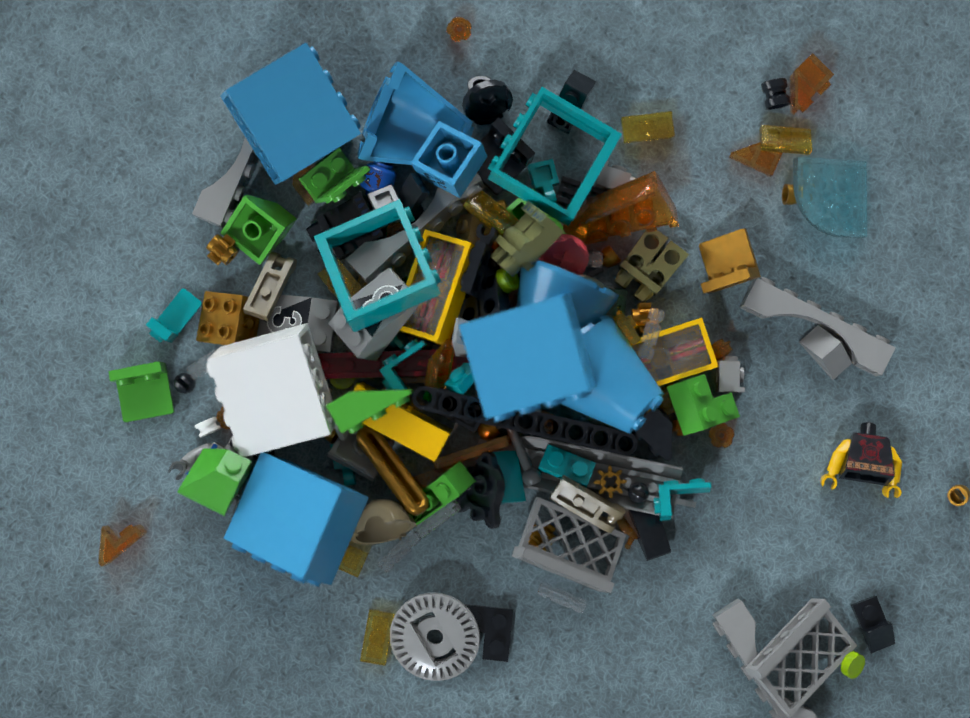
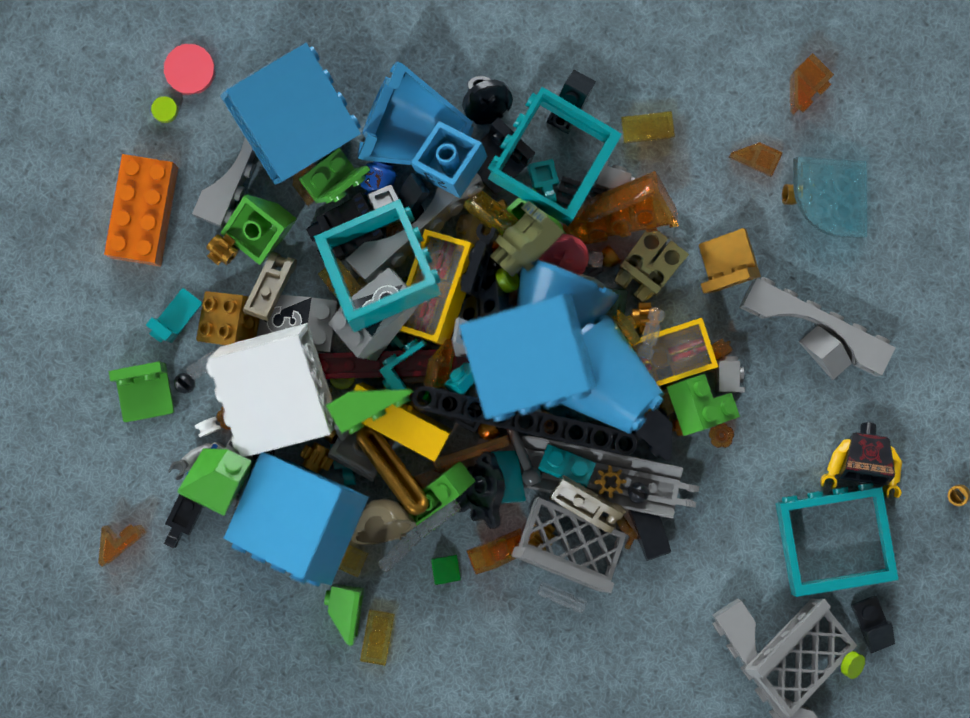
(141, 210): none -> orange brick
(164, 109): none -> lime tile
(182, 519): none -> black plate
(189, 69): none -> coral tile
(316, 457): none -> pearl gold gear
(345, 609): none -> bright green slope
(412, 645): light grey piece -> none
(445, 569): none -> green slope
(458, 22): clear orange plate -> none
(494, 552): none -> clear orange slope
(497, 626): black plate -> none
(662, 504): teal bracket -> none
(776, 93): black wheel -> none
(785, 139): clear yellow plate -> none
(841, 582): none -> teal window

